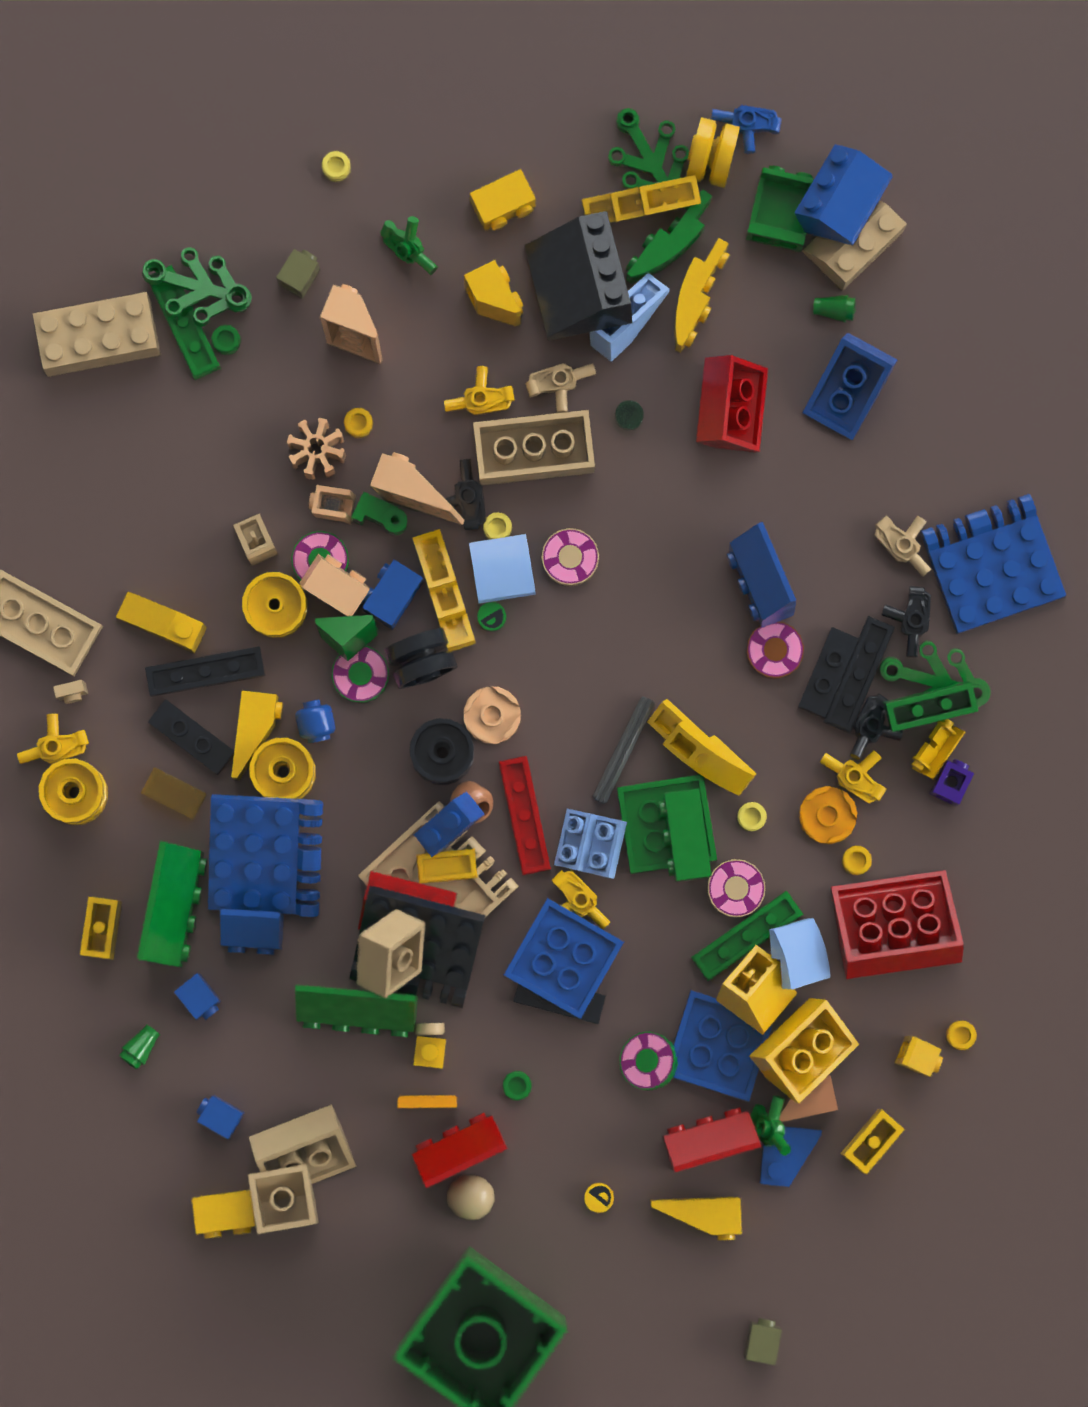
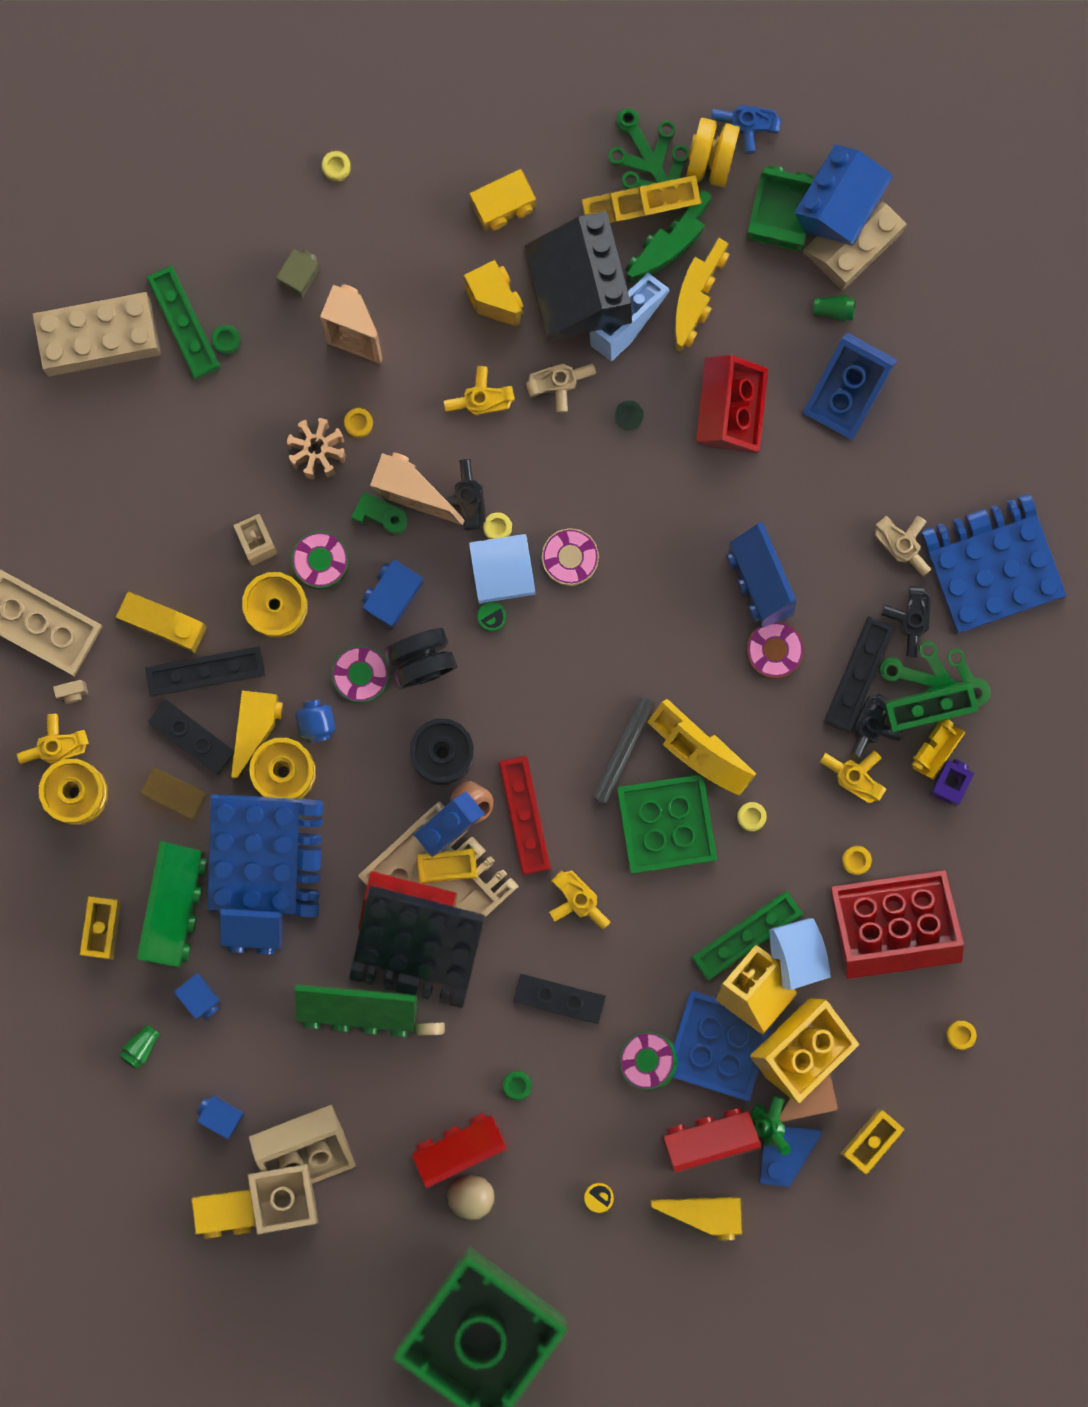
(200, 287): green plant -> none
(332, 503): light nougat window -> none
(334, 585): light nougat brick -> none
(348, 633): green slope -> none
(390, 953): tan brick -> none
(407, 244): green piece -> none
(427, 1101): light orange tile -> none
(429, 1052): yellow plate -> none
(444, 589): yellow slope -> none
(487, 722): light nougat tile -> none
(534, 447): tan brick -> none
(563, 958): blue plate -> none
(590, 843): light blue slope -> none
(685, 835): green brick -> none
(736, 888): tile -> none
(763, 1341): olive brick -> none
(828, 672): black plate -> none
(828, 815): light orange tile -> none
(919, 1056): yellow slope -> none

